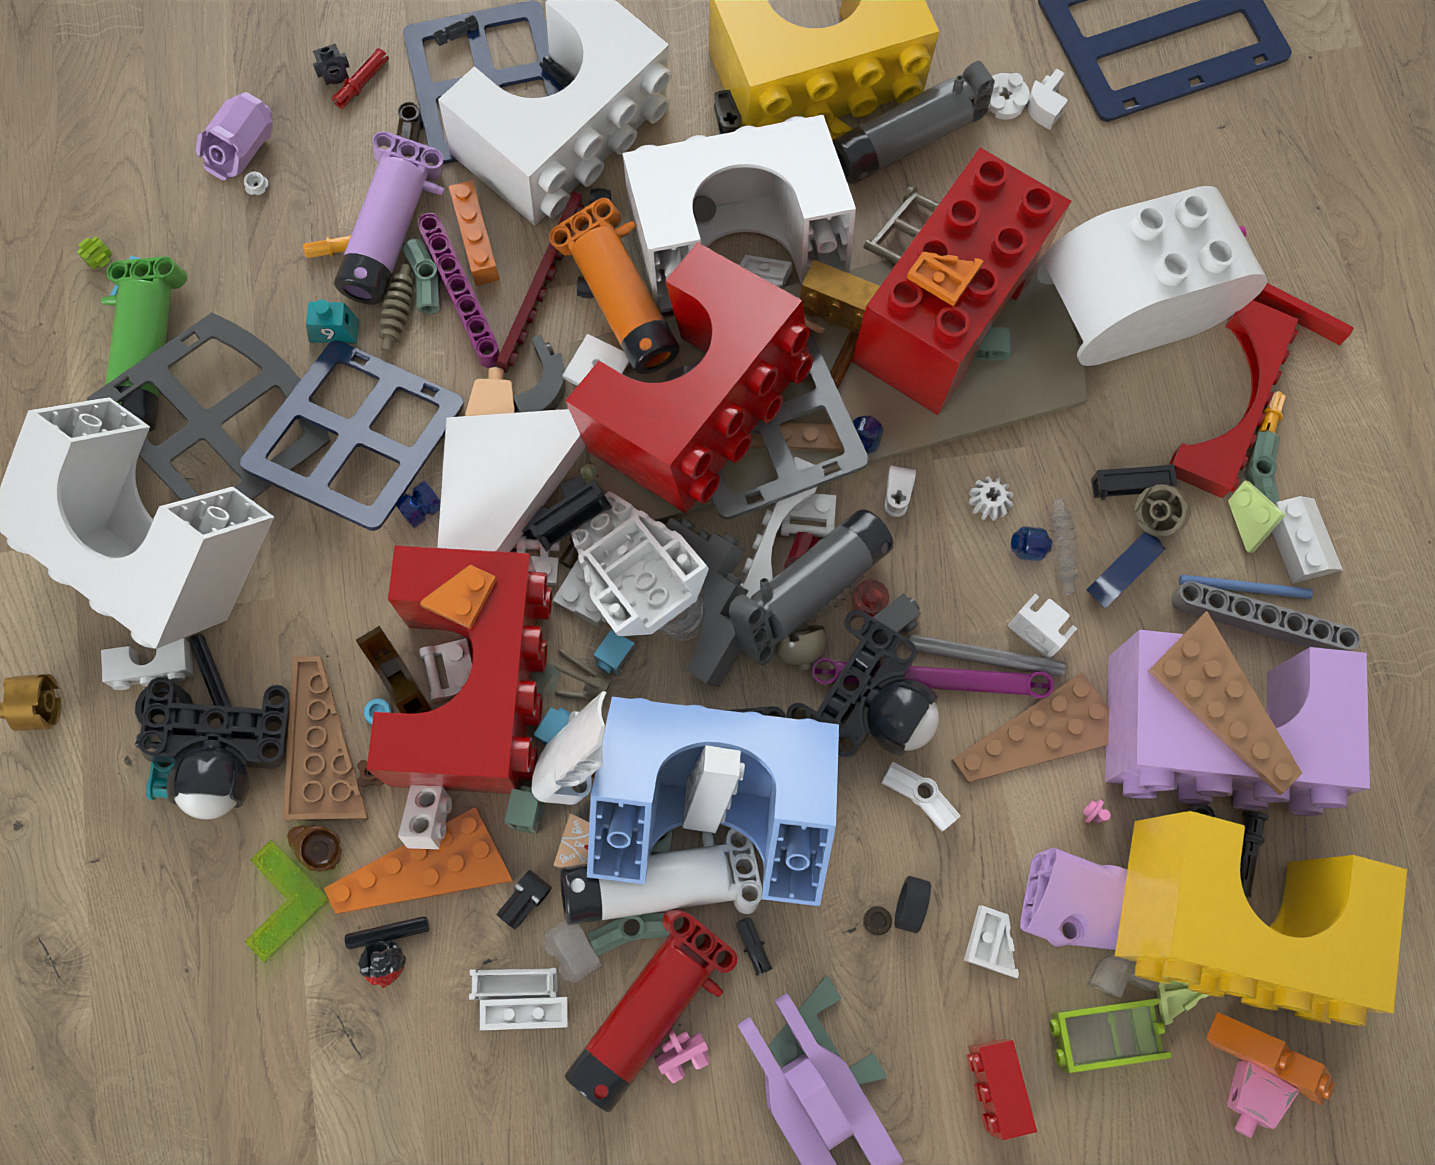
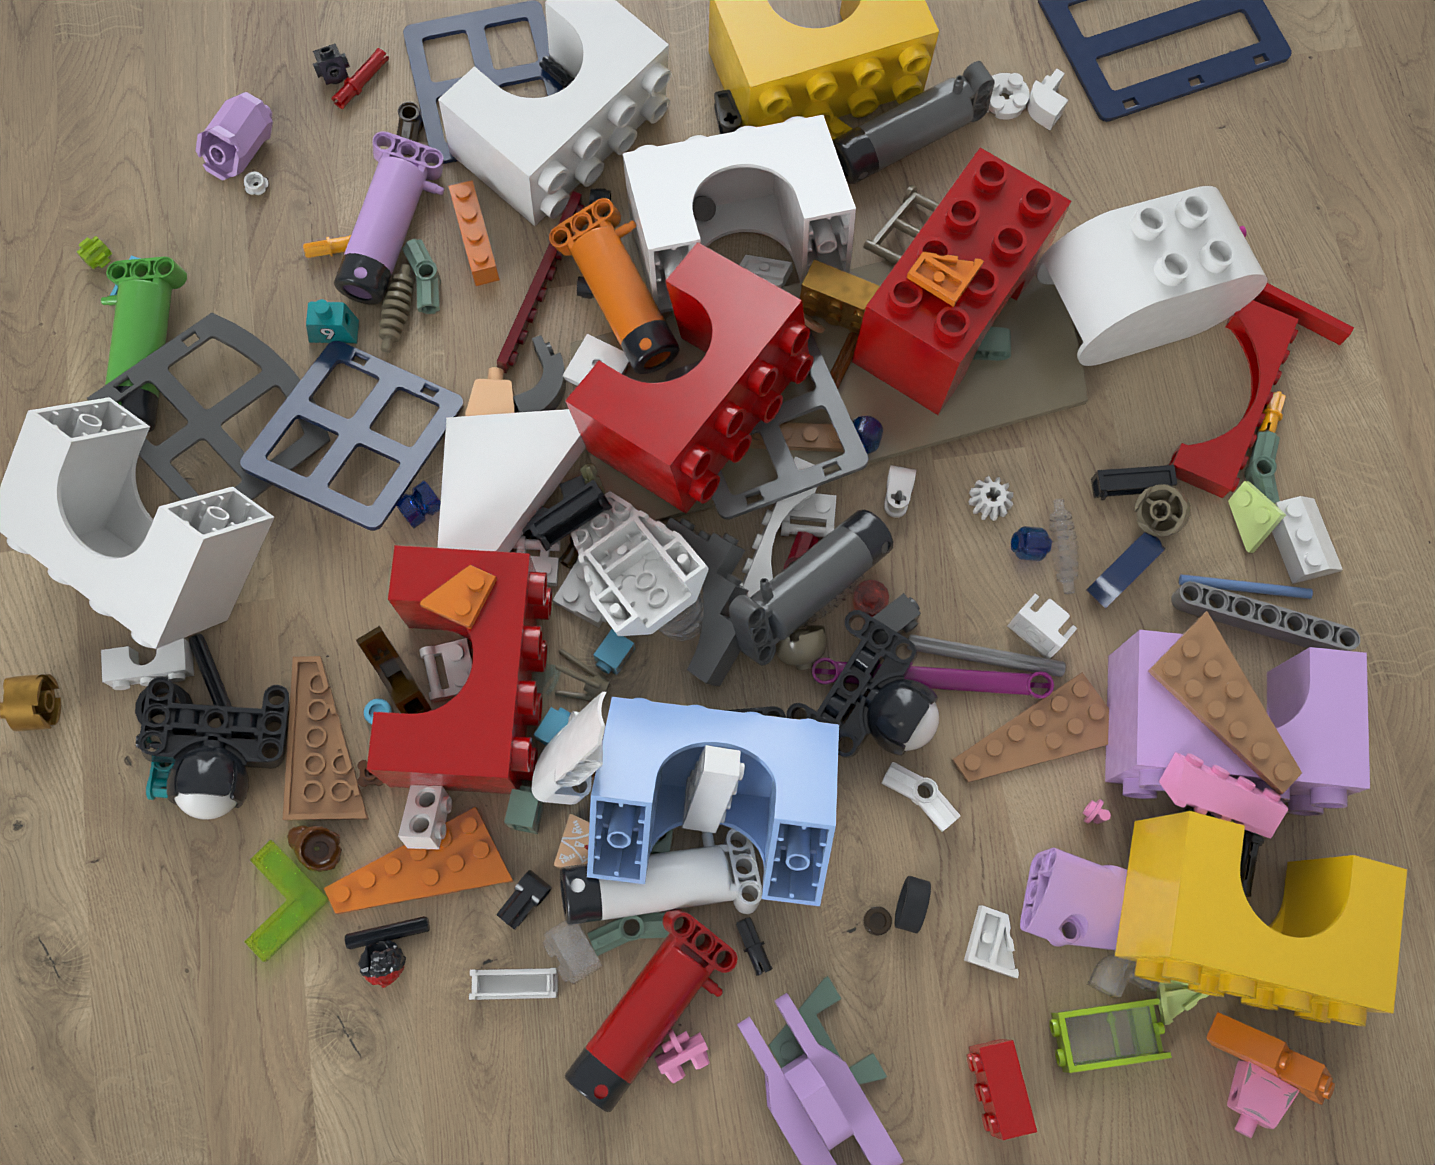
(456, 30): black axle -> none
(457, 279): magenta beam -> none
(524, 1013): white container -> none
(1223, 796): none -> bright pink wedge

